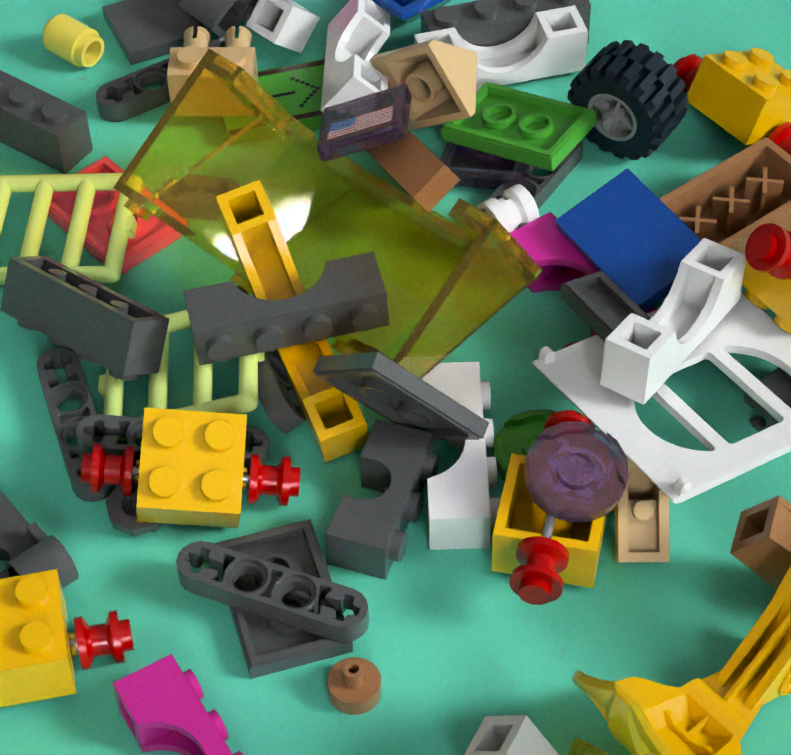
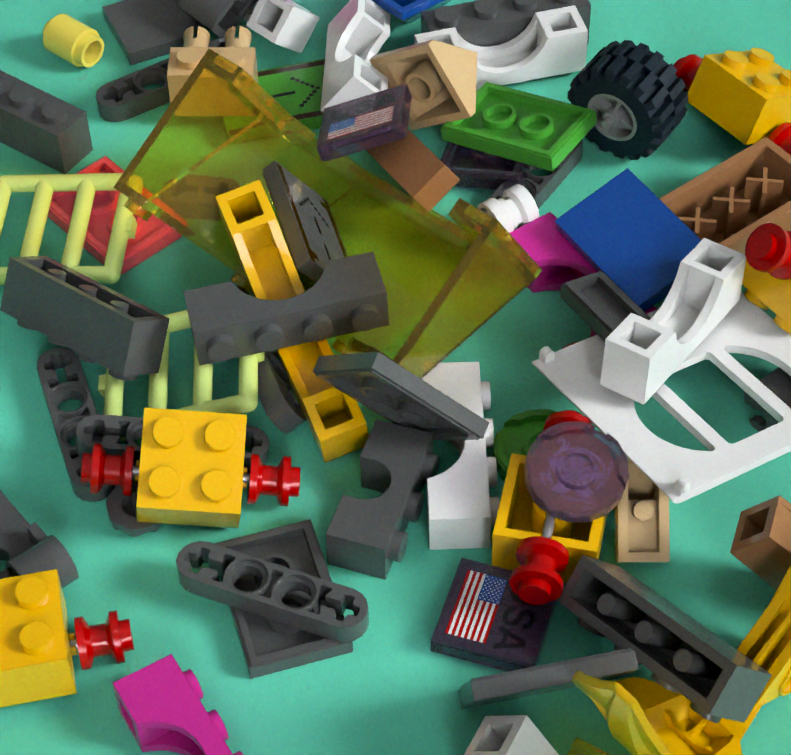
(304, 221): none -> dark grey tile
(354, 686): medium nougat tile -> none
(489, 621): none -> tile
(545, 678): none -> dark grey tile
(665, 640): none -> dark grey brick

